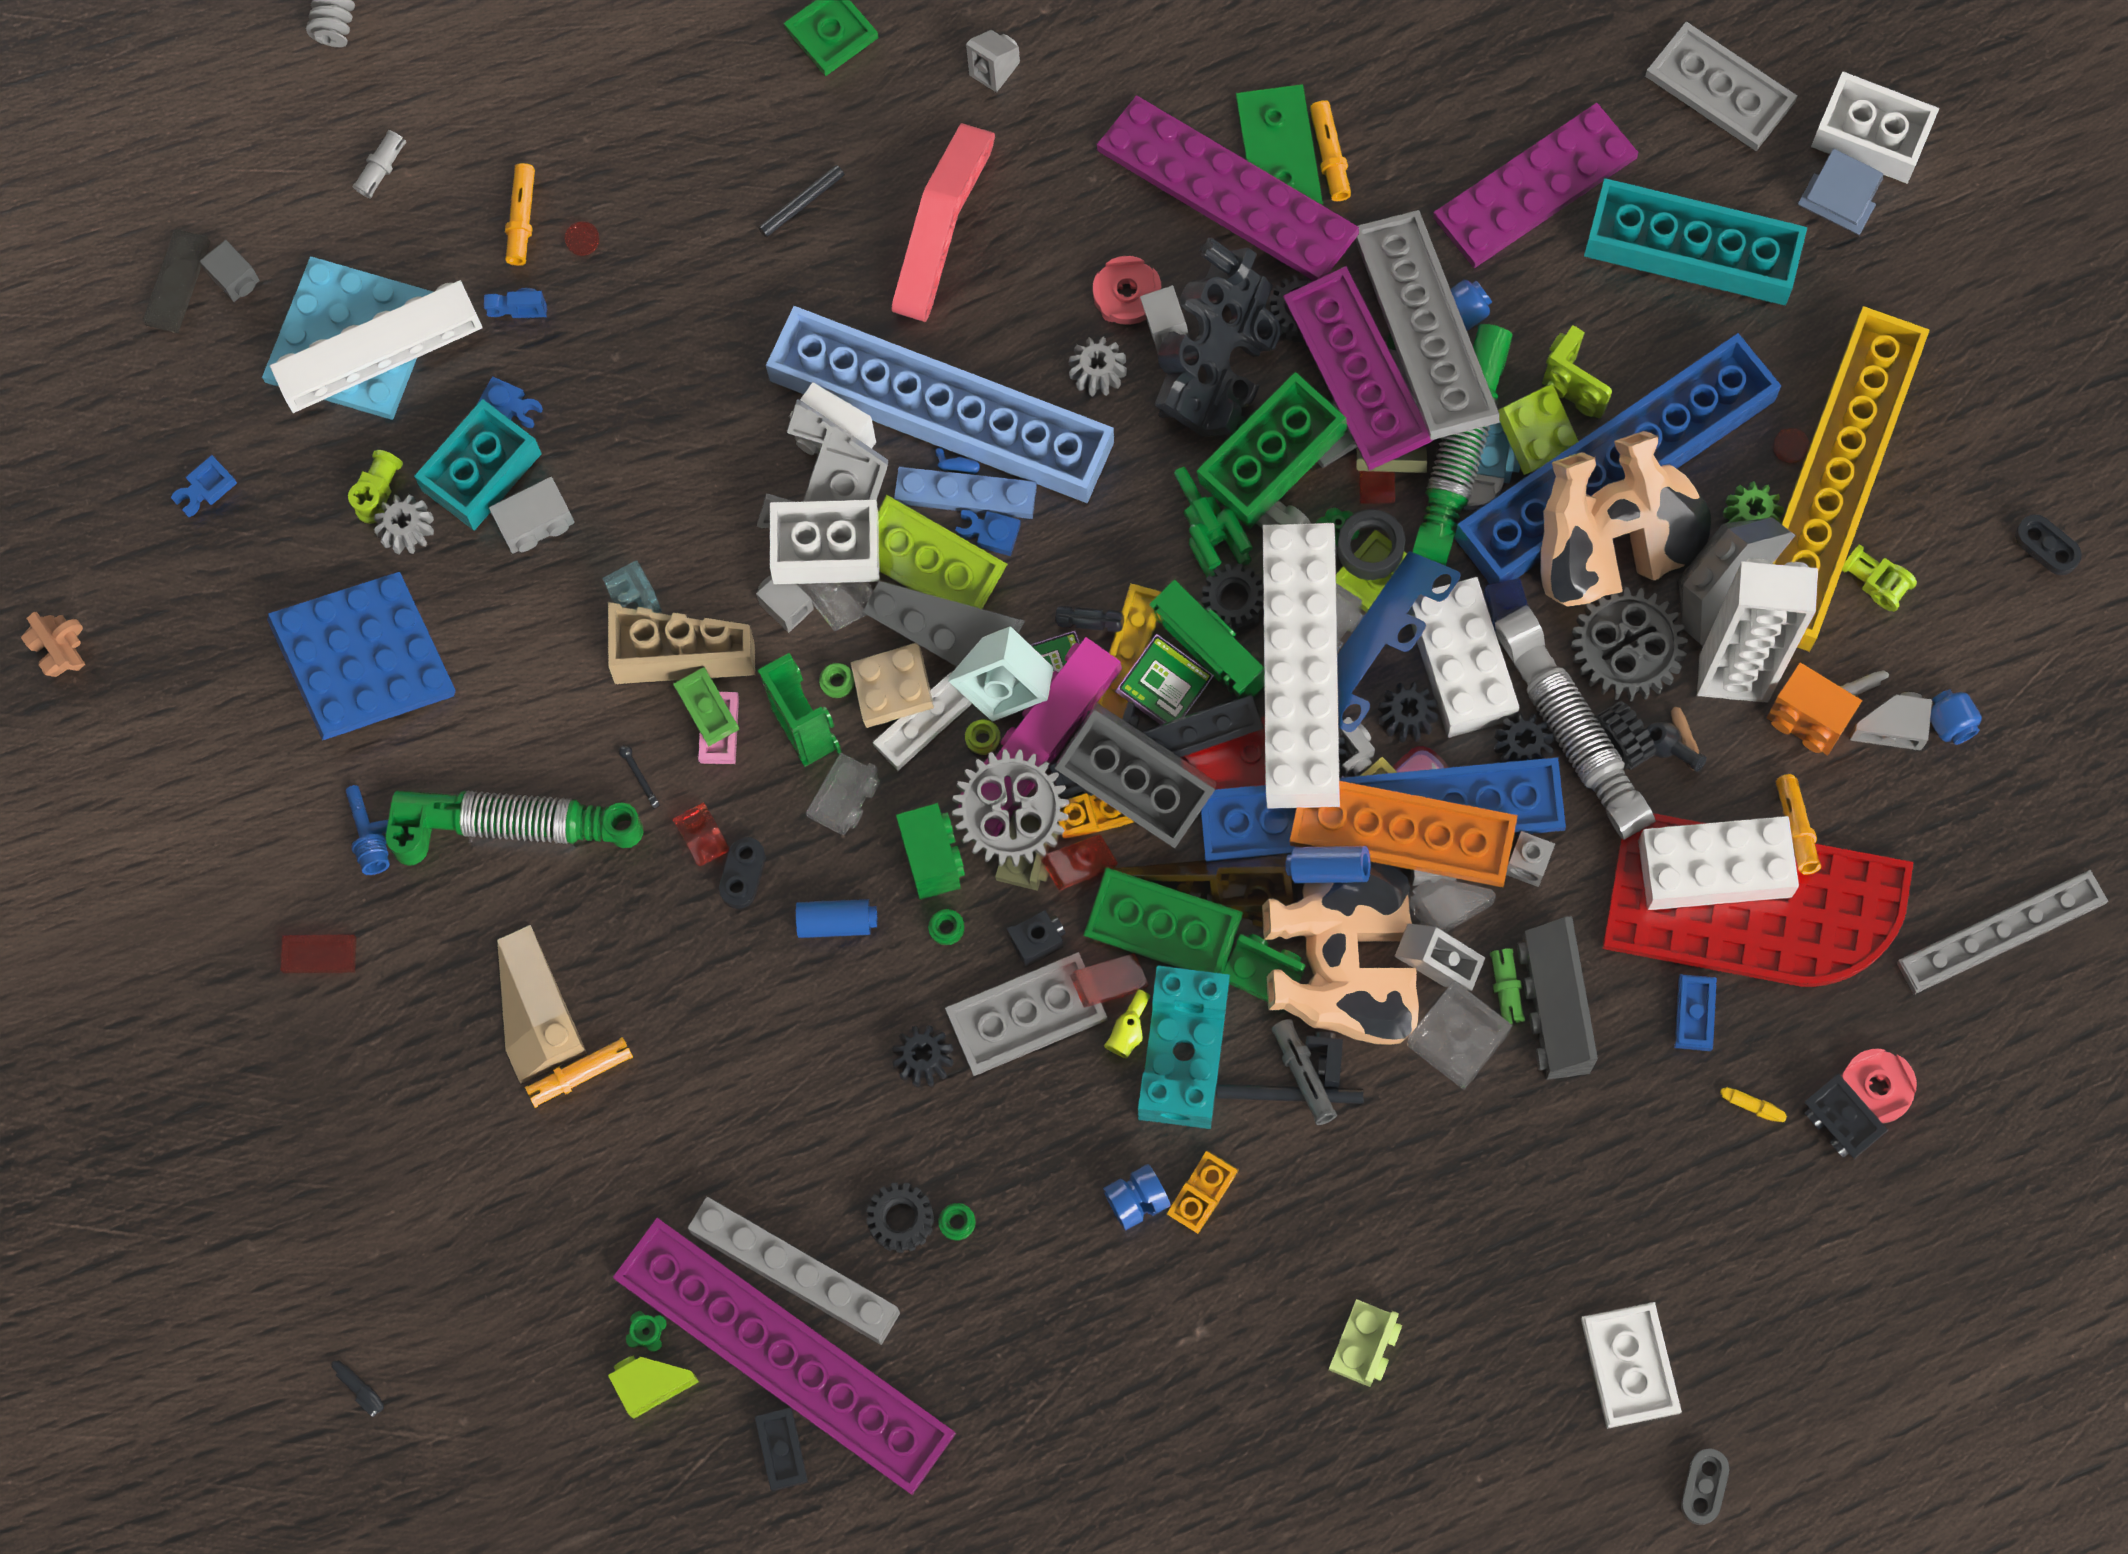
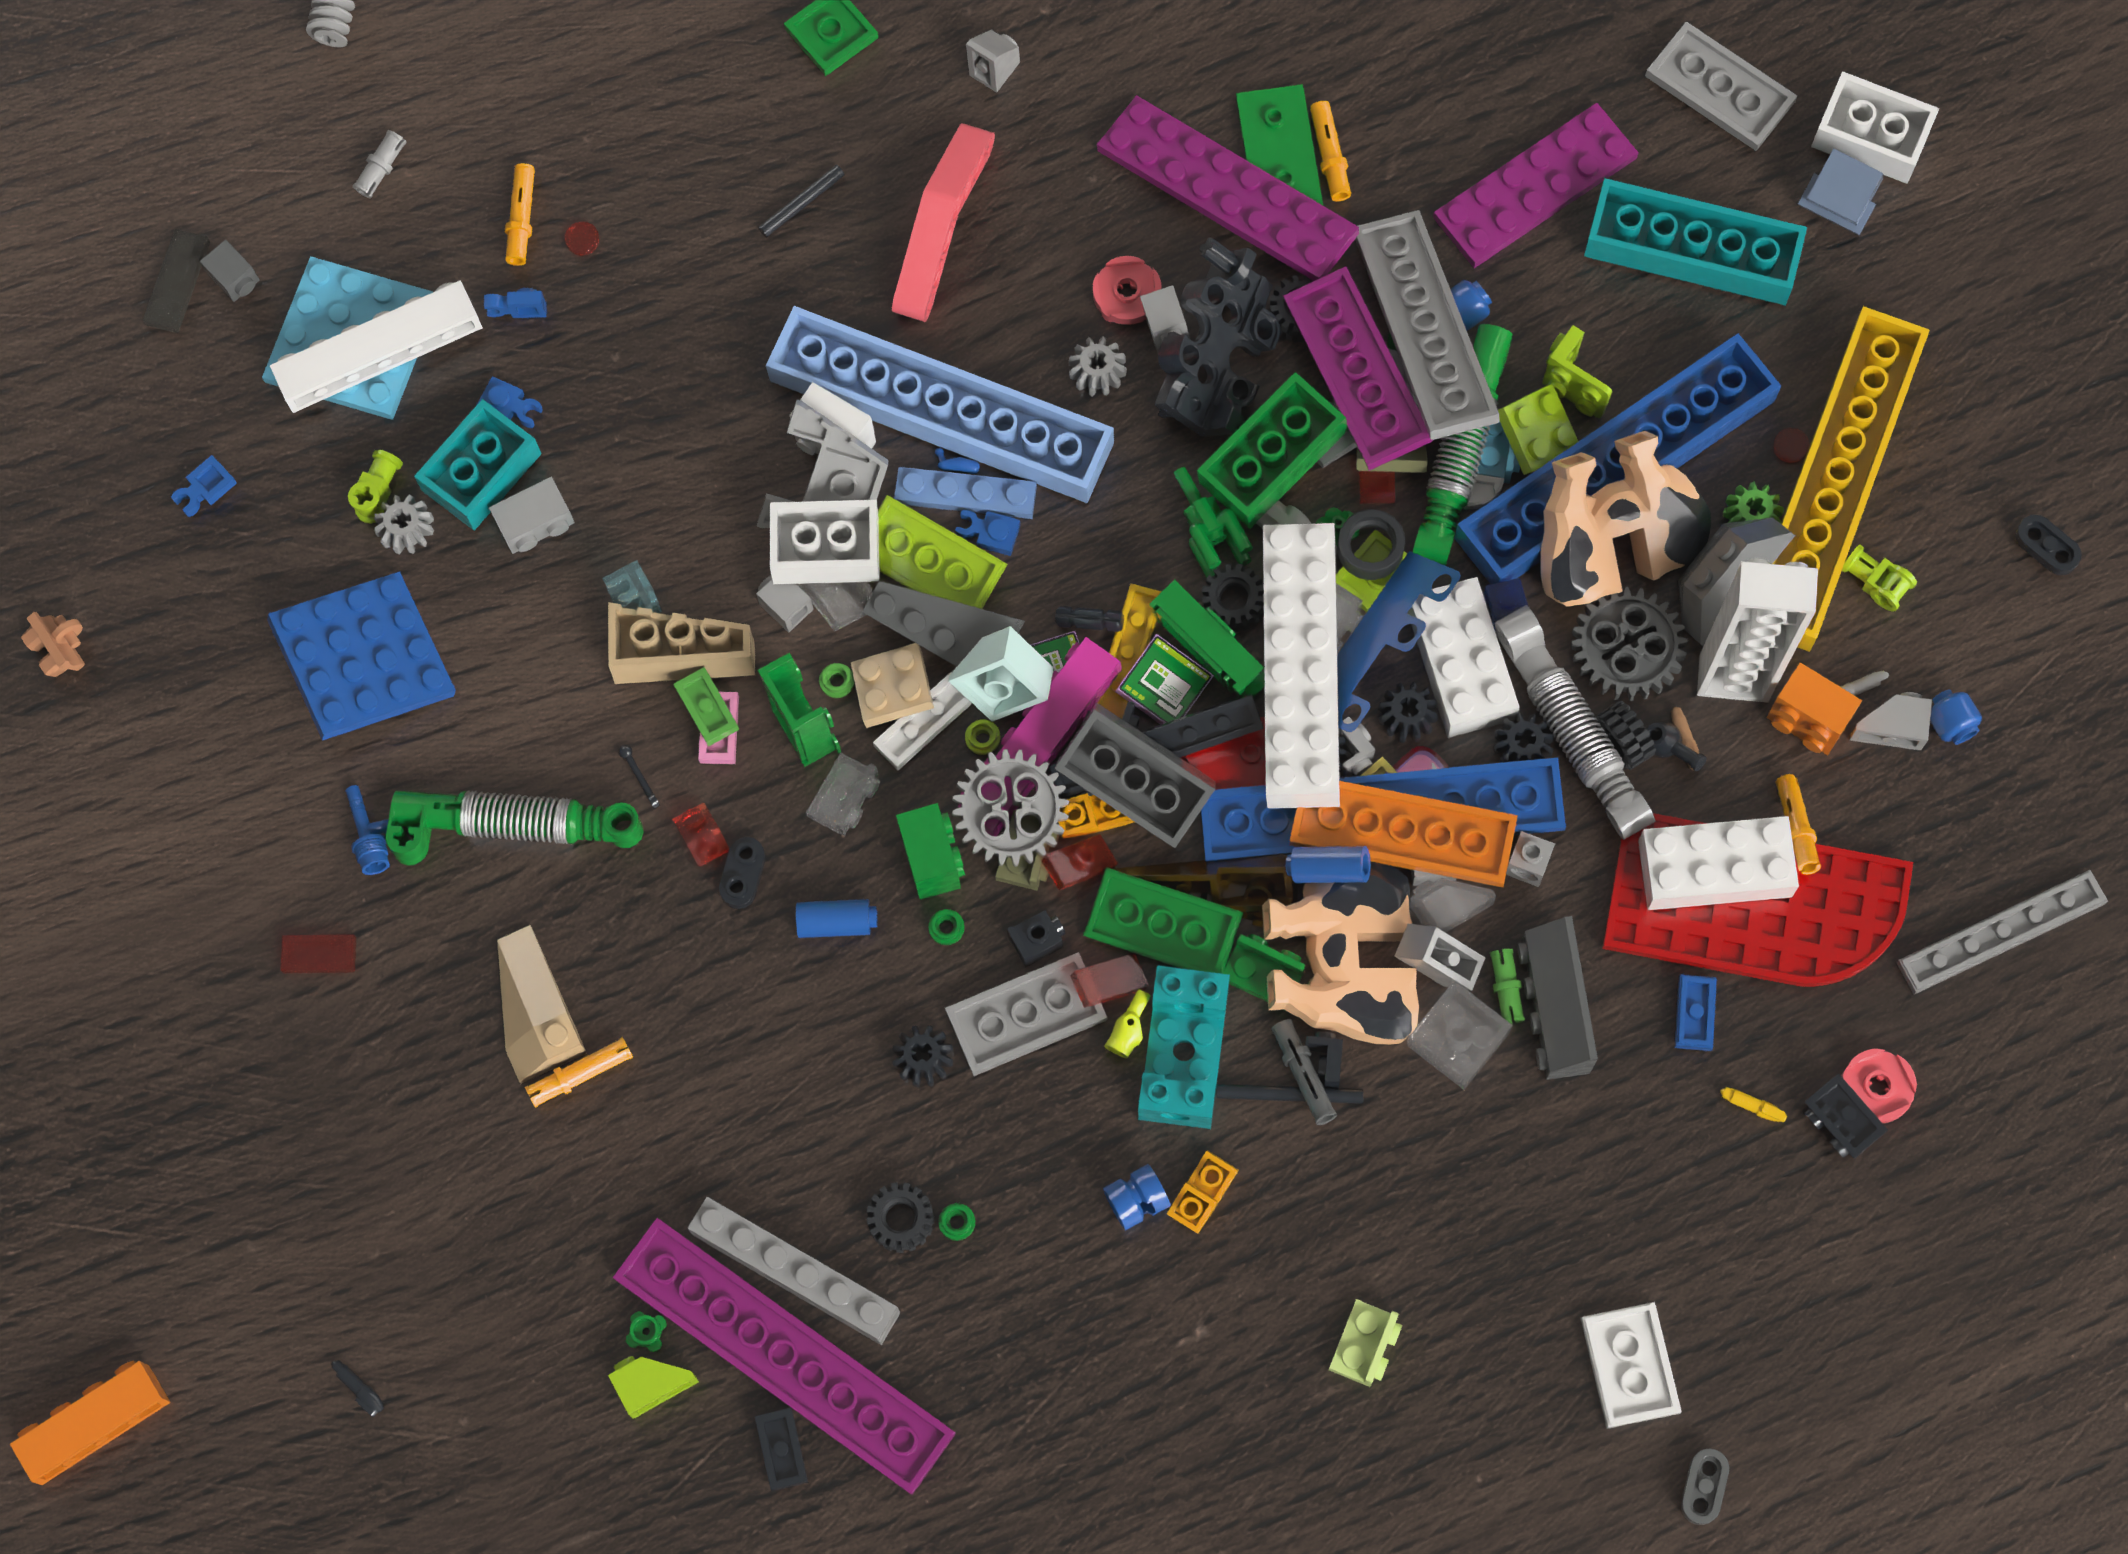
(89, 1422): none -> orange brick

